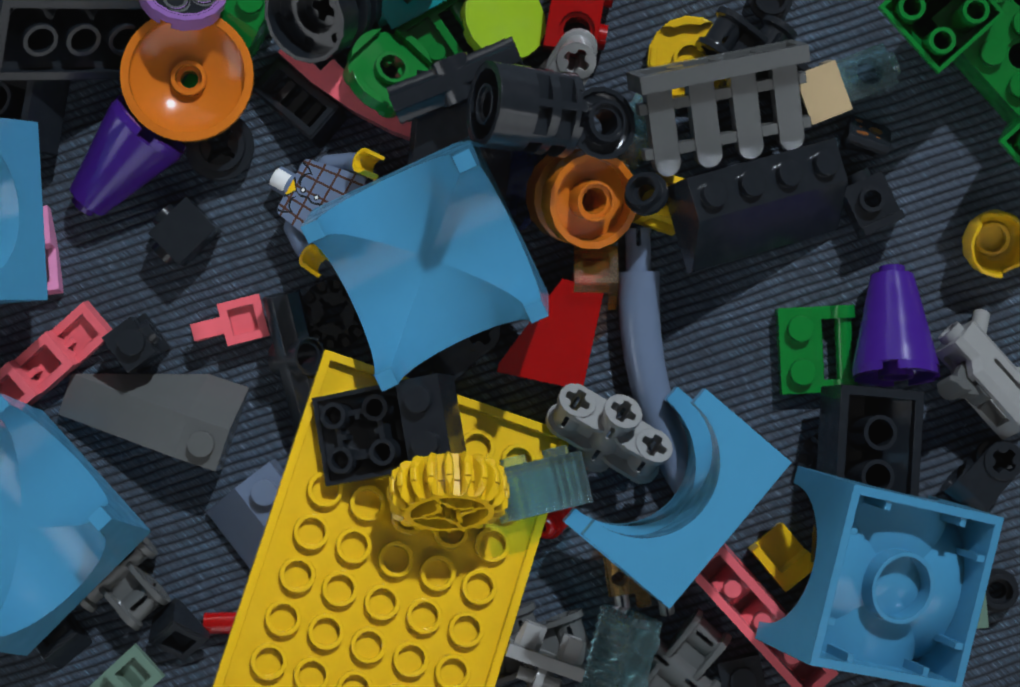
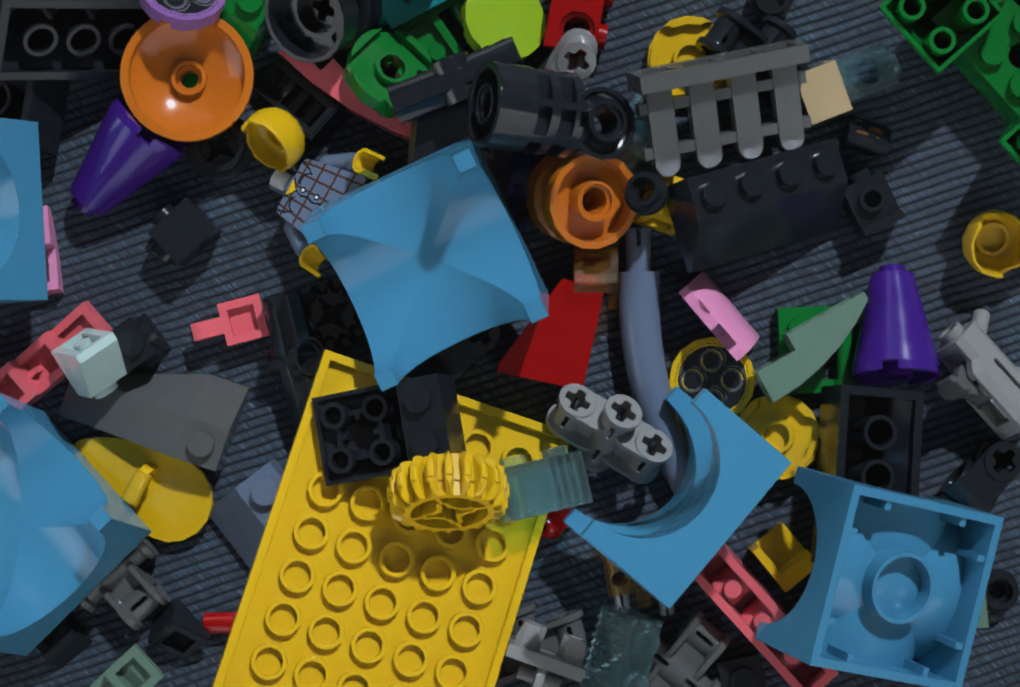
(91, 362): none -> light aqua slope
(161, 490): none -> yellow shield
(275, 138): none -> yellow hair
(710, 366): none -> tile
(719, 315): none -> bright pink slope
(788, 427): none -> yellow tile
(809, 347): none -> sand green slope

